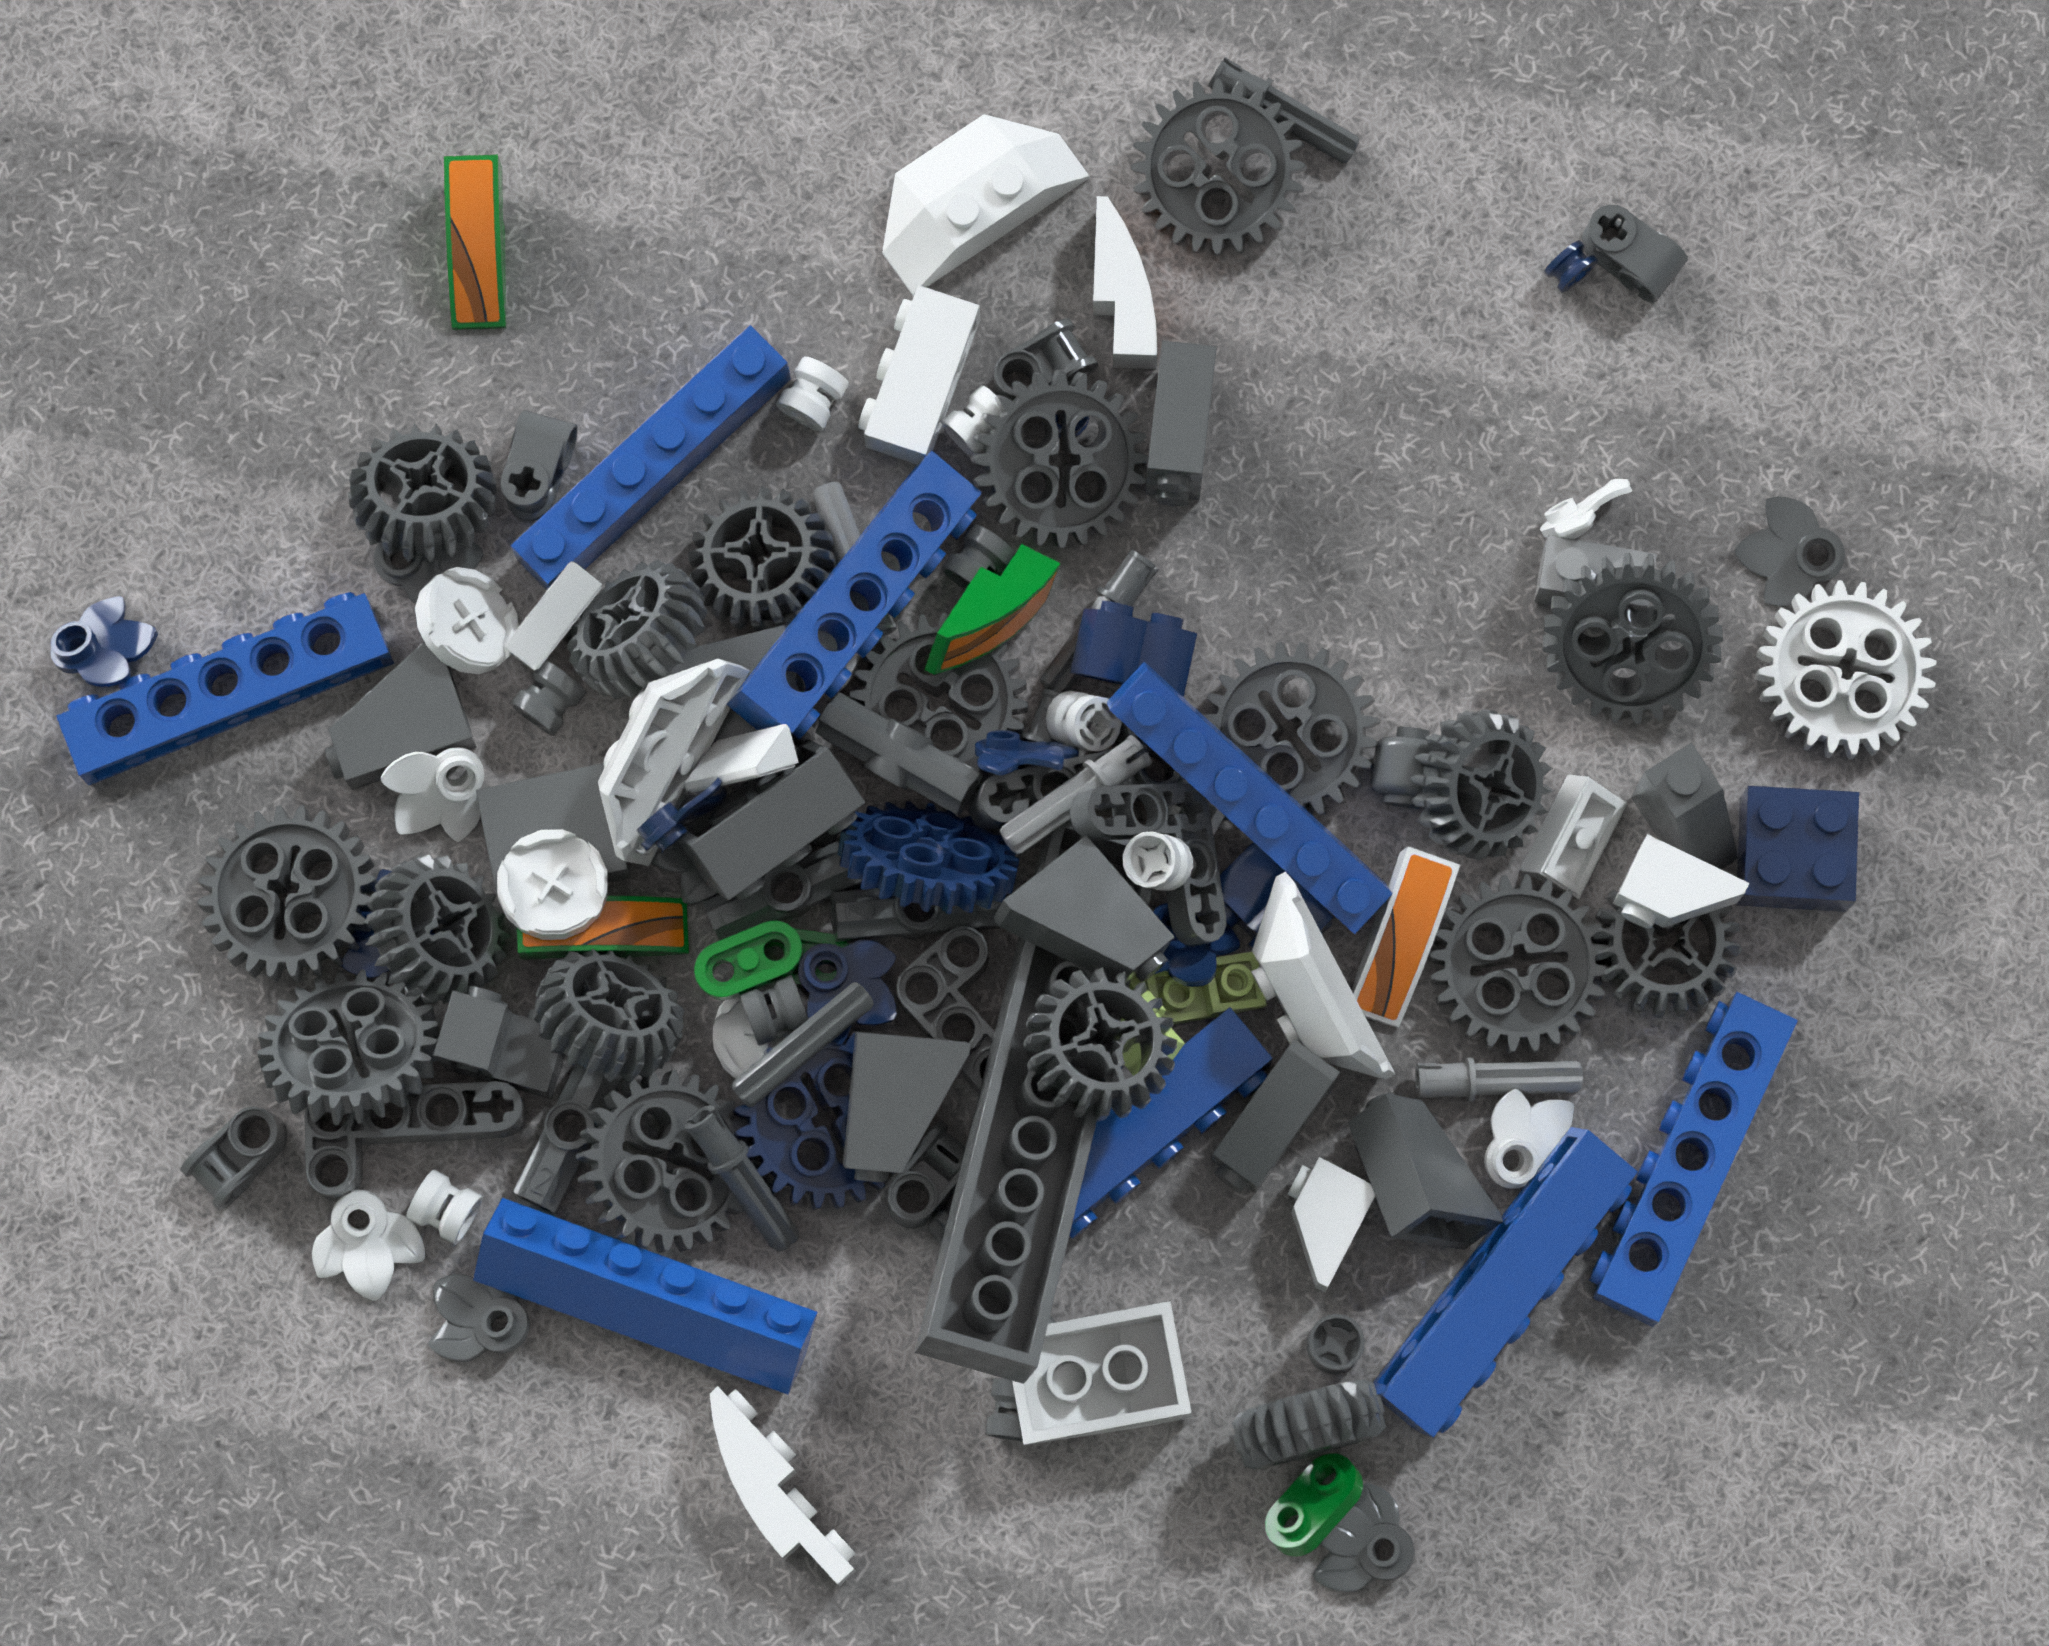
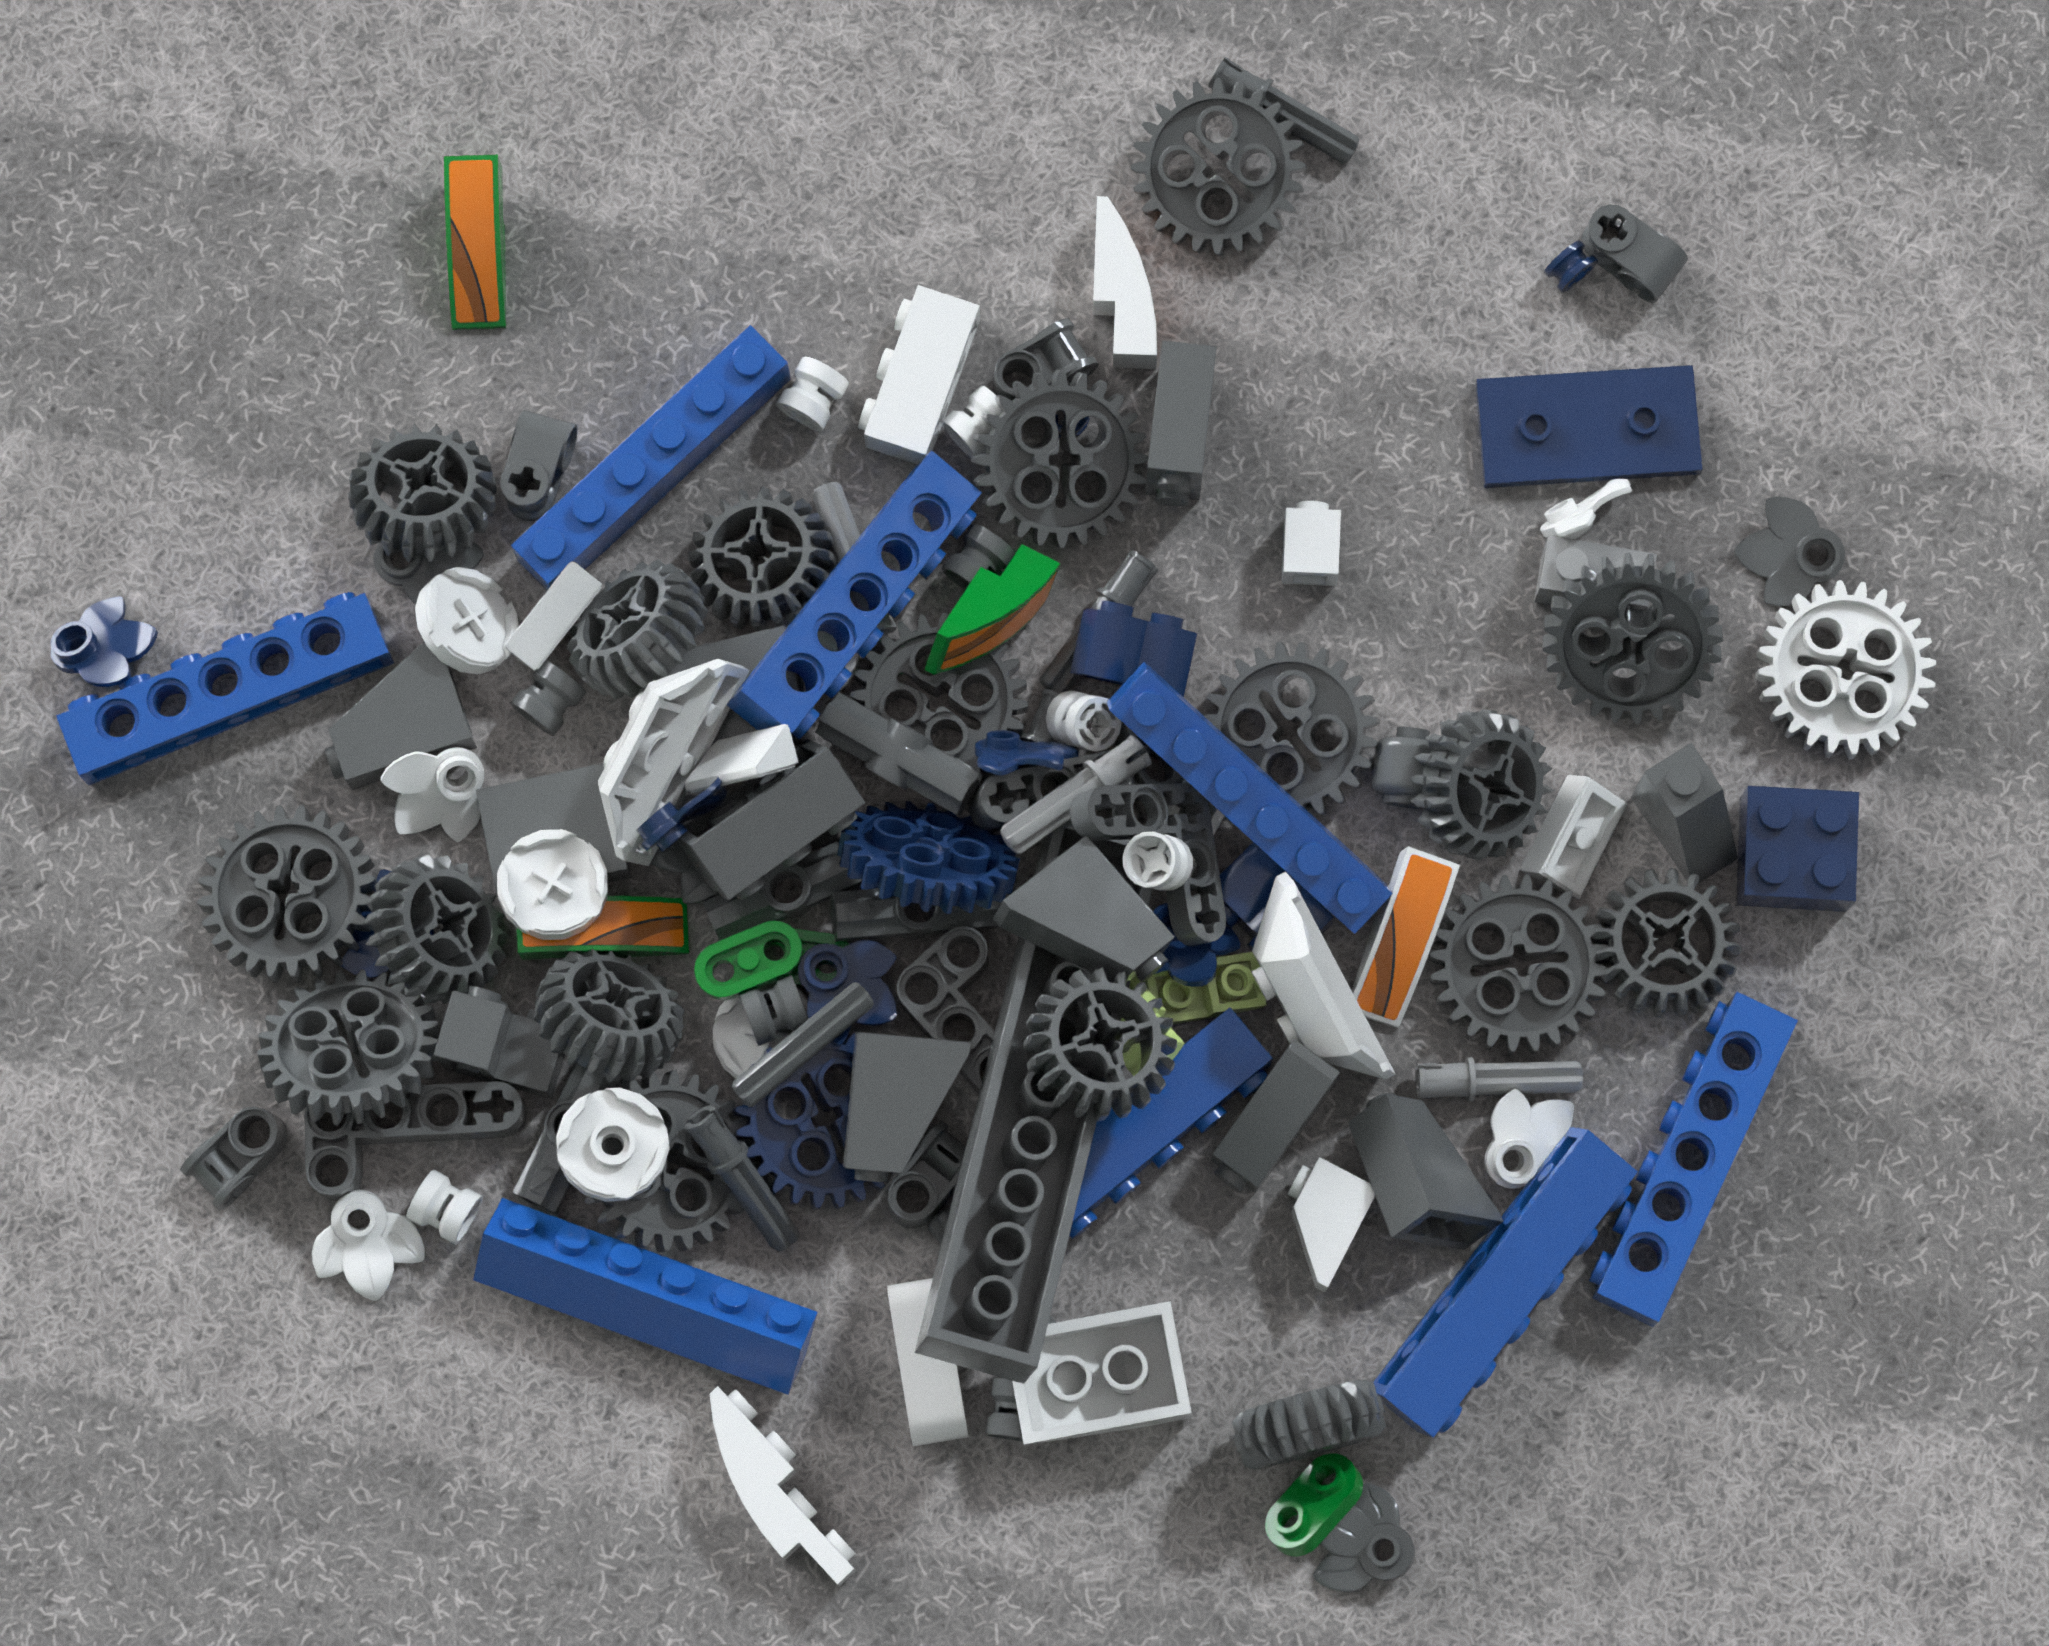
(470, 1316): dark grey plate -> none
(616, 1115): none -> white plate
(928, 1384): none -> white beam
(973, 195): white wedge -> none
(1311, 544): none -> white brick
(1341, 1338): dark grey wheel -> none
(1588, 426): none -> dark blue plate
(1673, 886): white slope -> none

